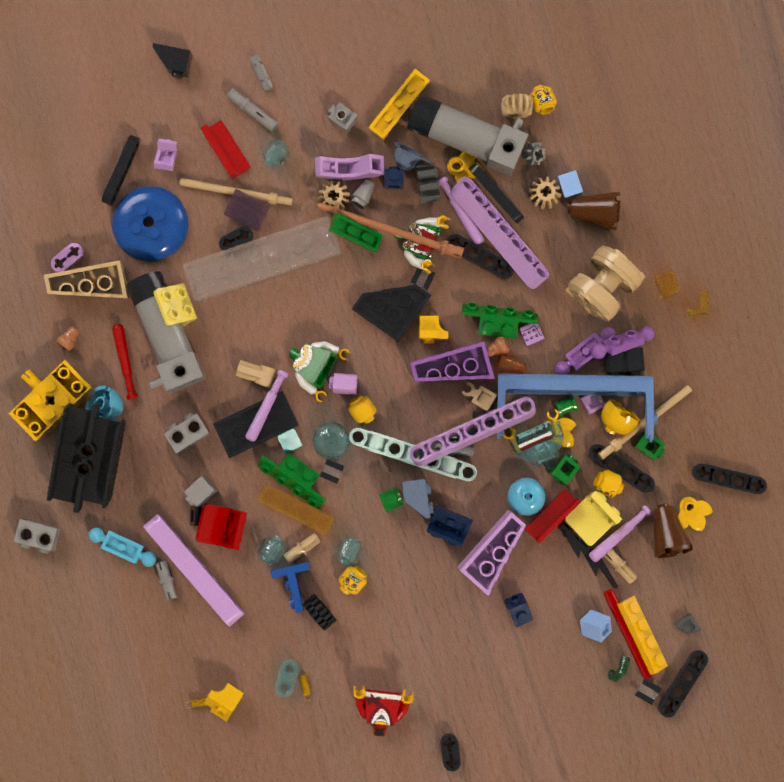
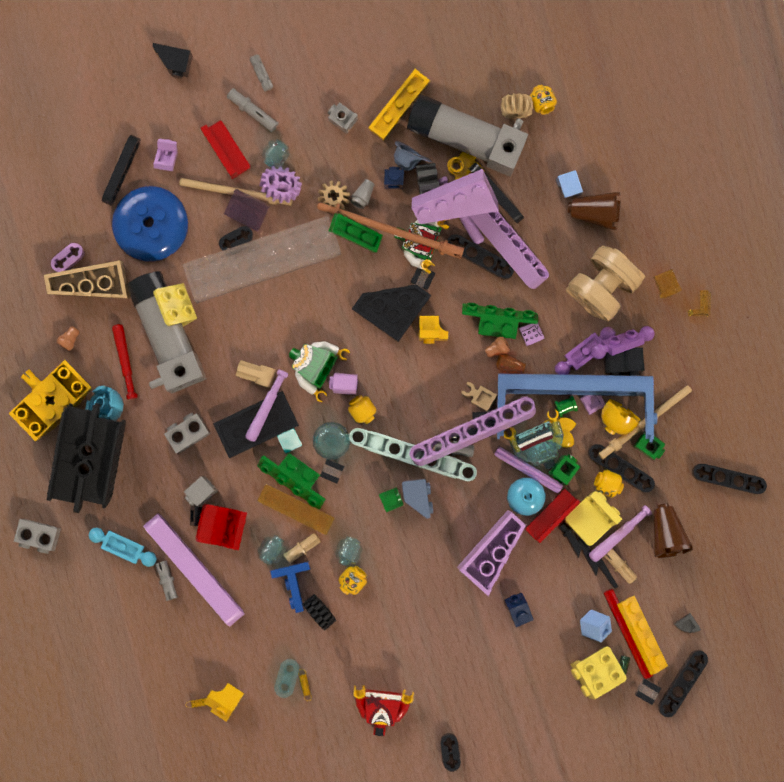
(282, 184): none -> lavender gear
(349, 168): lavender arch -> none
(449, 526): dark blue bracket -> none
(456, 199): none -> lavender wedge
(456, 364): medium lavender wedge -> none
(528, 470): none -> lavender axle
(533, 153): light grey gear -> none
(539, 187): tan gear -> none
(598, 673): none -> light yellow bracket
(695, 515): yellow plate -> none

